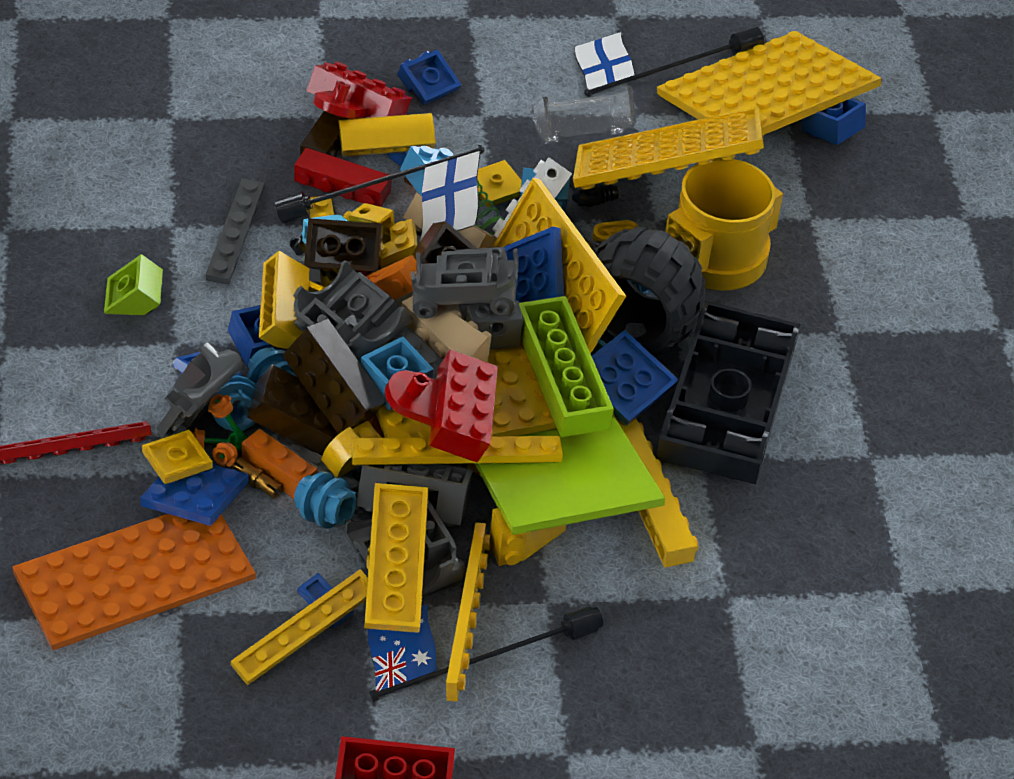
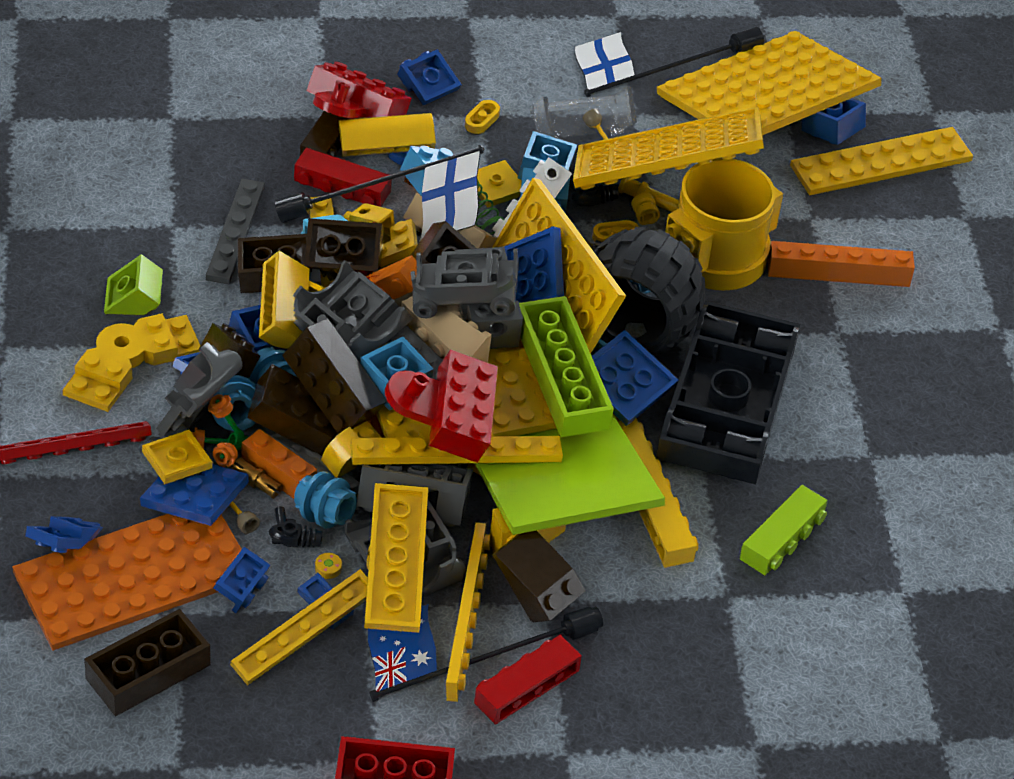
(64, 533): none -> blue plate
(107, 369): none -> yellow plate
(147, 662): none -> dark brown brick
(227, 338): none -> dark brown brick
(242, 577): none -> blue bracket
(246, 521): none -> dark tan hinge
(256, 250): none -> dark brown slope
(290, 533): none -> black piece
(328, 565): none -> yellow tile
(478, 120): none -> yellow plate
(527, 679): none -> red brick
(538, 576): none -> dark brown slope
(545, 146): none -> dark azure brick
(593, 120): none -> dark tan hinge
(635, 187): none -> yellow pin
(645, 208): none -> yellow wheel
(784, 530): none -> lime brick
(840, 264): none -> orange brick
(881, 160): none -> yellow plate

